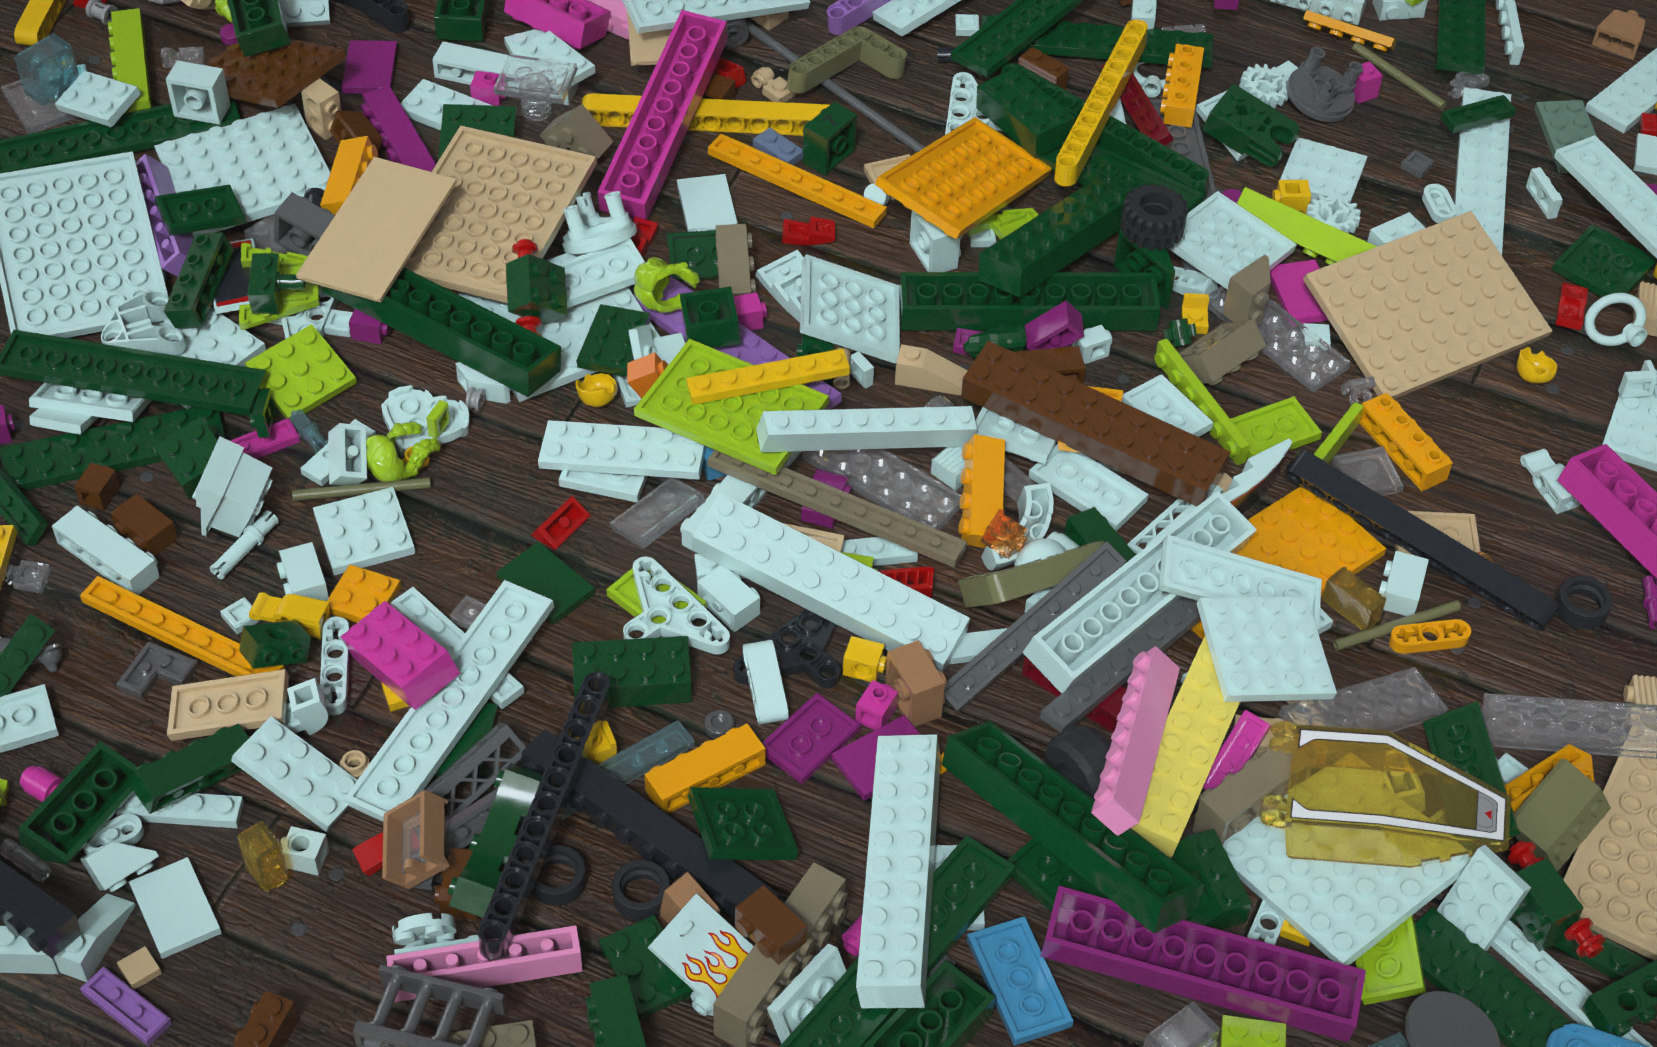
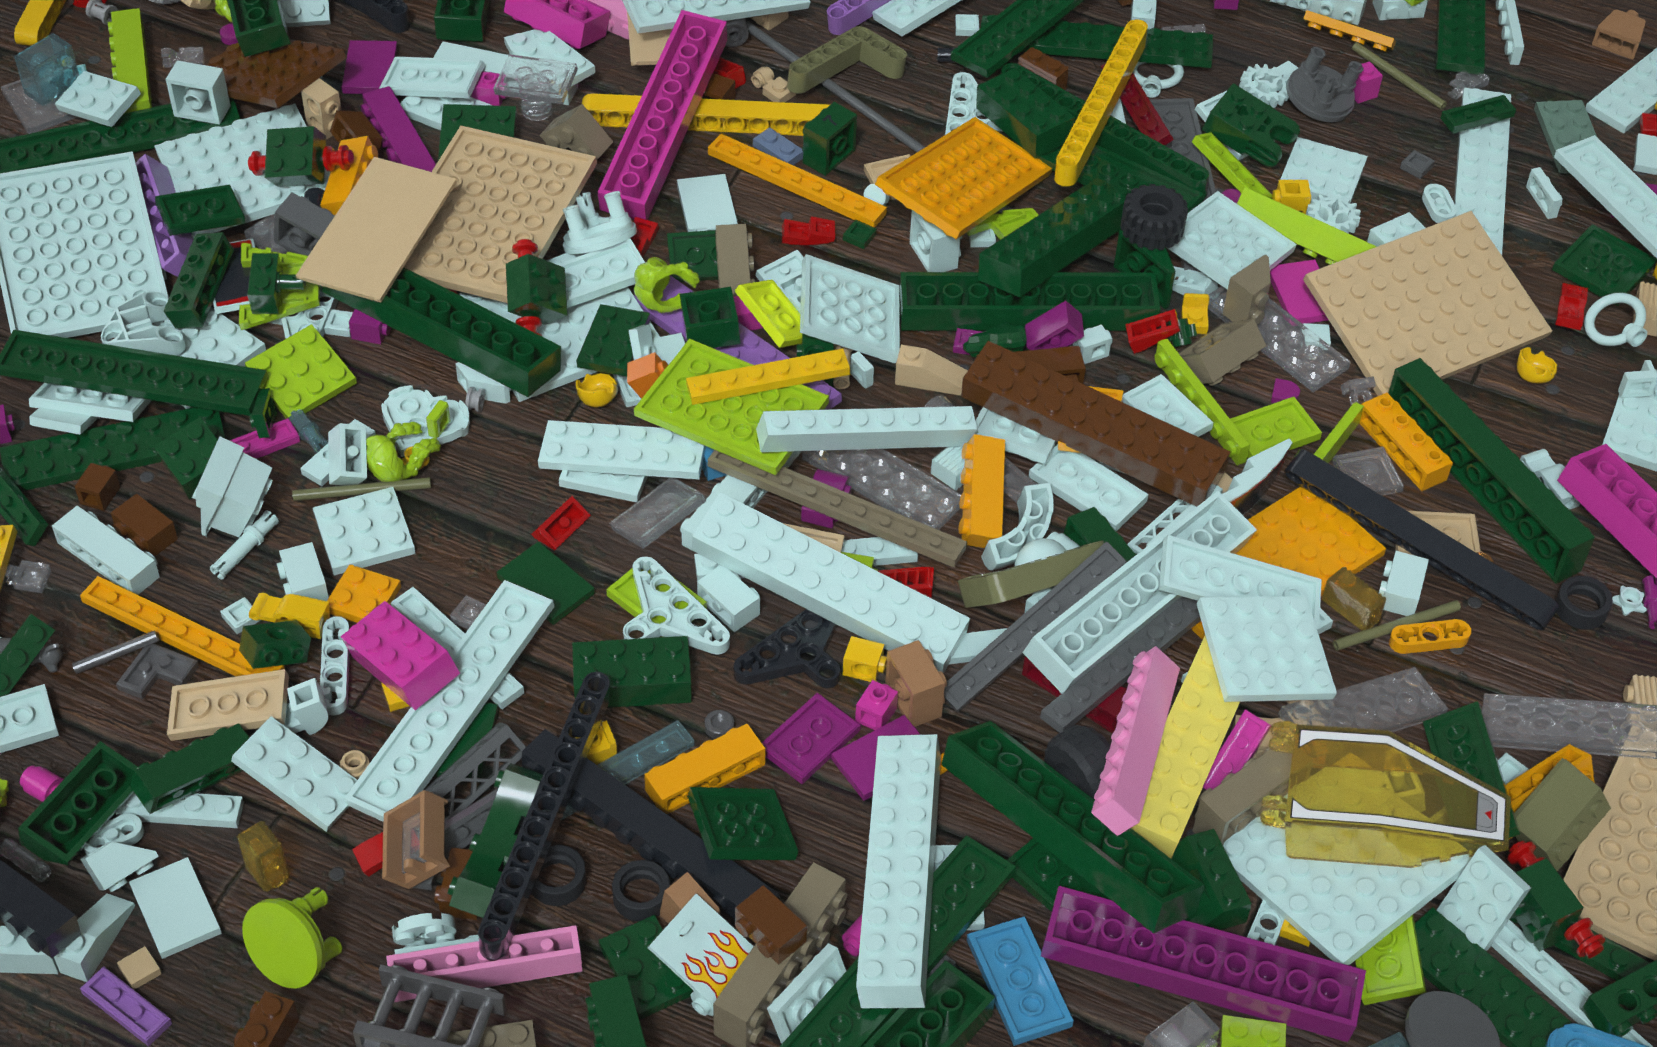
(115, 652): none -> flat silver bar
(287, 940): none -> lime piece
(298, 157): none -> dark green brick
(312, 858): light aqua brick -> none
(433, 77): none -> light aqua tile
(765, 682): light aqua beam -> none
(772, 311): none -> neon yellow tile
(859, 234): none -> dark green tile
(1004, 535): clear orange brick -> none
(1145, 334): none -> red slope
(1183, 85): light orange brick -> none
(1228, 164): none -> lime tile
(1283, 390): none -> magenta tile
(1494, 473): none -> dark green brick
(1632, 594): none -> light aqua plate

